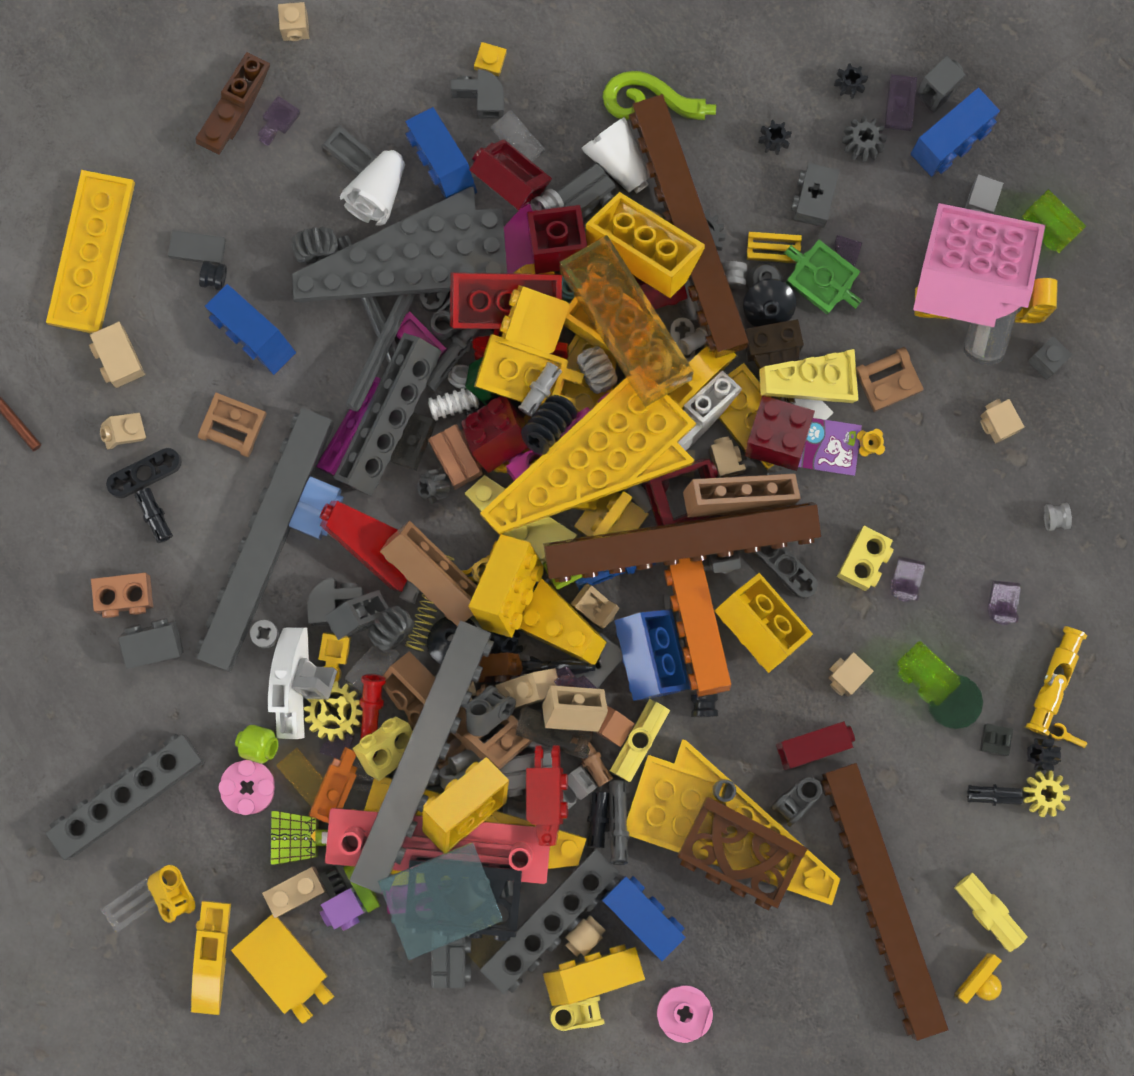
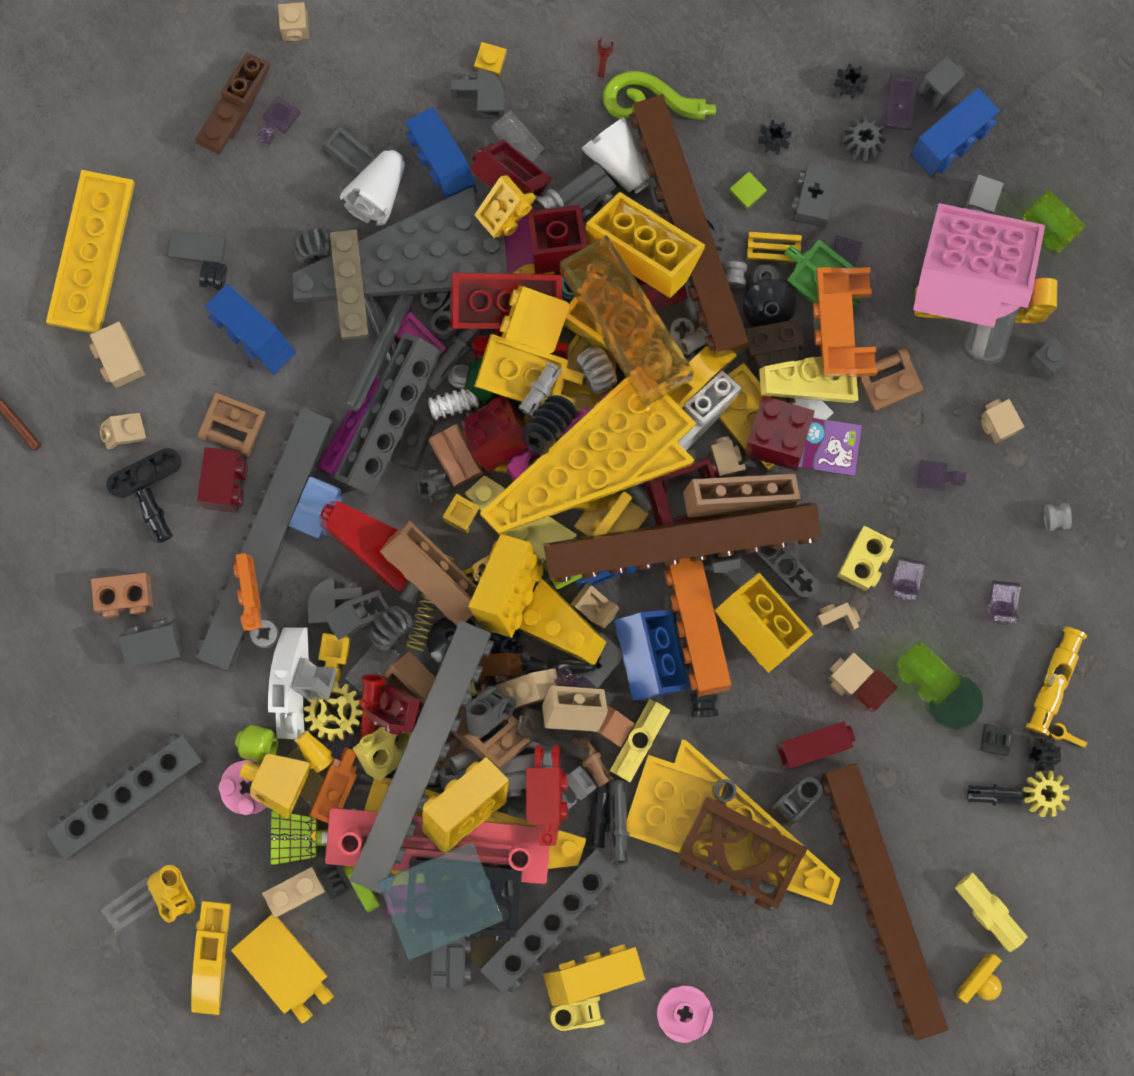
(221, 480): none -> dark red brick
(248, 594): none -> orange hinge
(277, 782): none -> yellow torso
(314, 751): none -> yellow cone
(343, 910): medium lavender brick -> none
(349, 284): none -> dark tan plate
(396, 711): none -> dark red bracket
(460, 513): none -> yellow panel
(504, 208): none -> yellow bracket
(584, 936): tan brick -> none
(604, 54): none -> clear red hand
(644, 917): blue brick -> none
(747, 190): none -> lime tile
(831, 613): none -> tan bracket
(836, 323): none -> orange bracket
(875, 690): none -> clear red panel
(877, 446): yellow plate -> none
(935, 476): none -> clear purple plate

